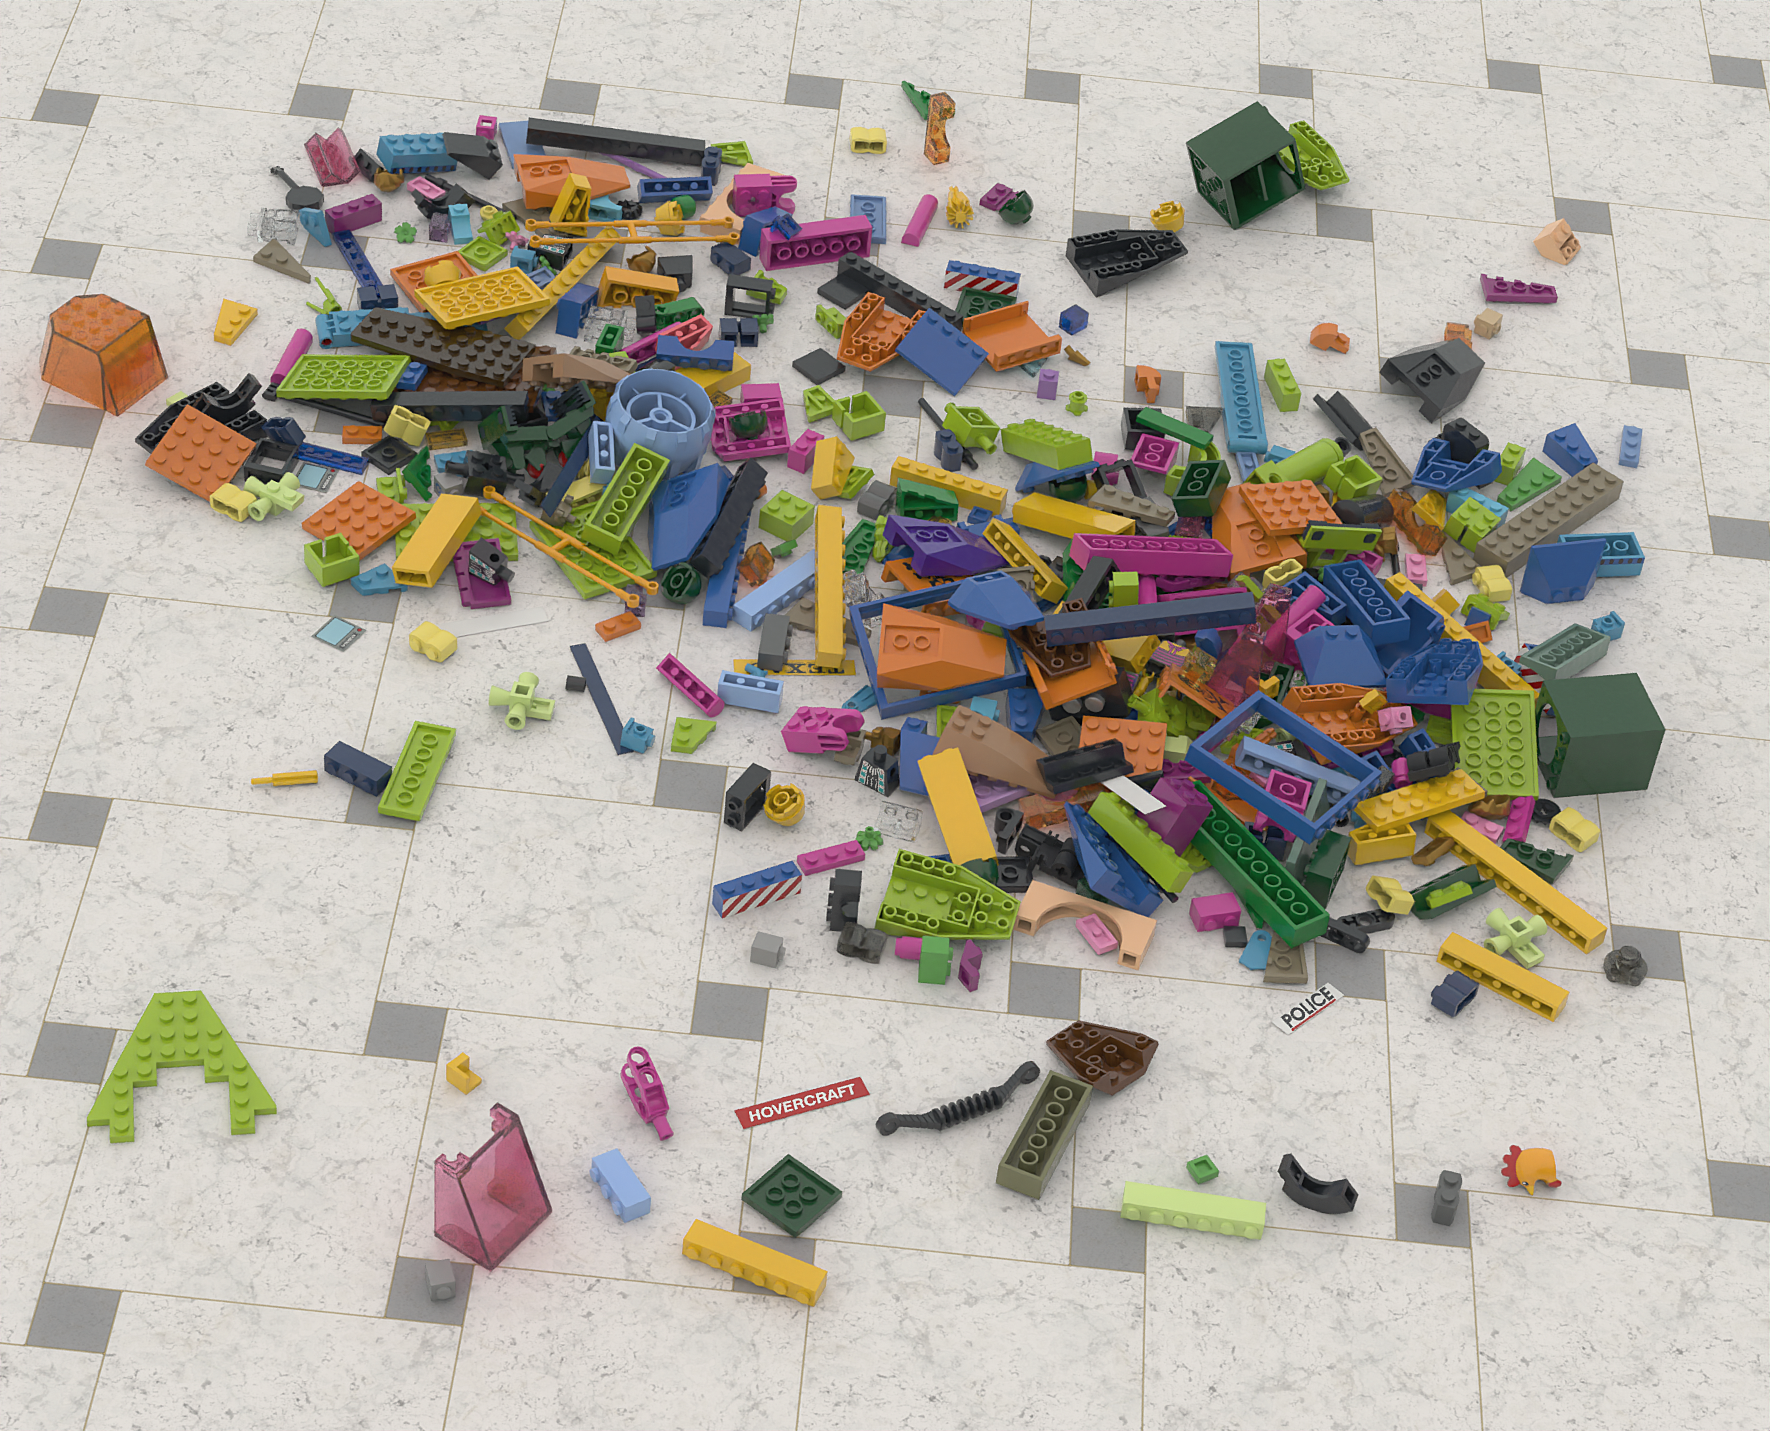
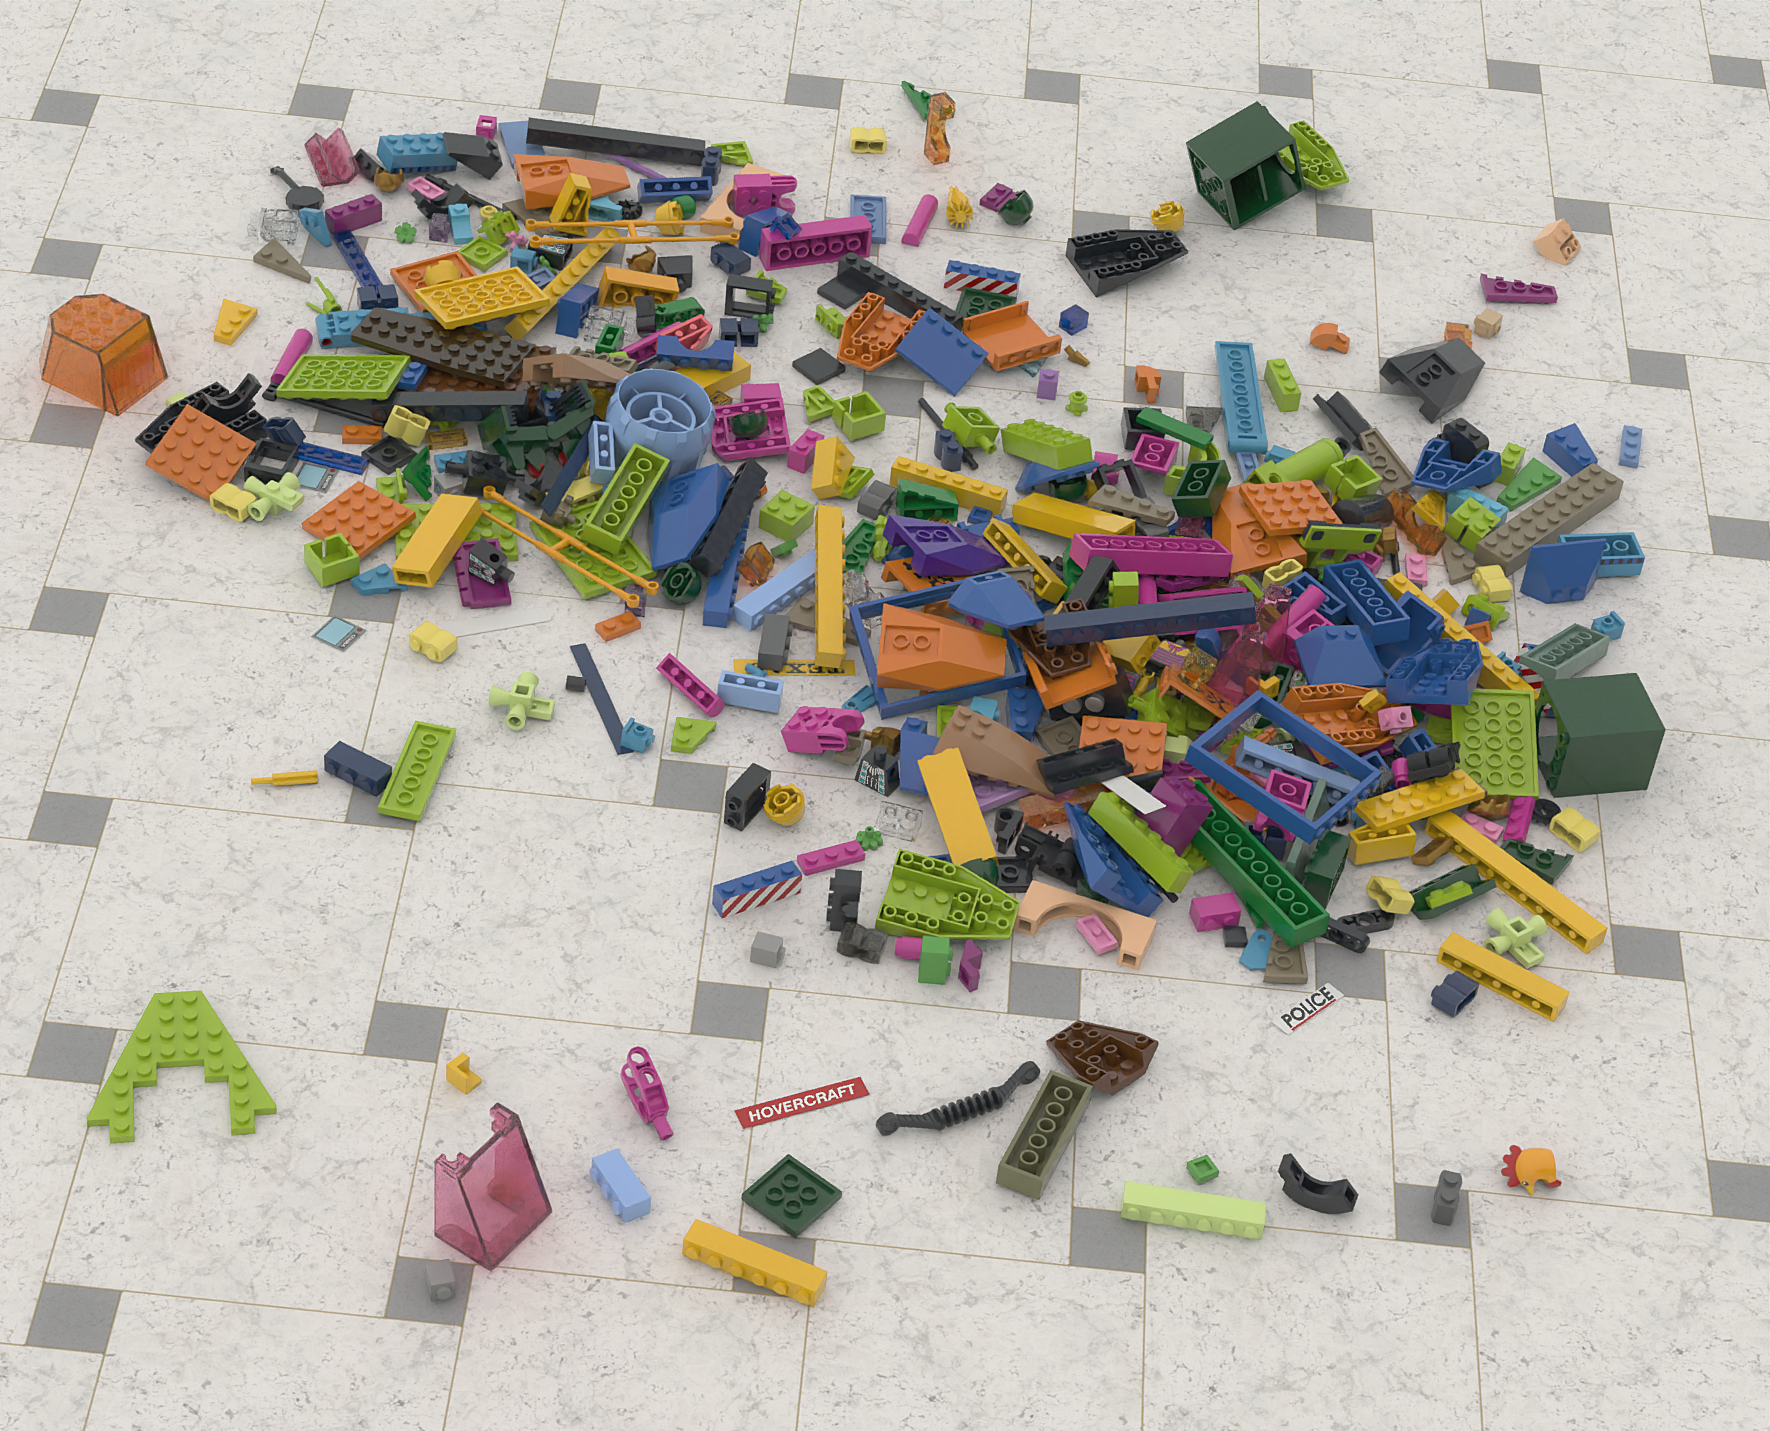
(1625, 966): clear smoke plate -> none

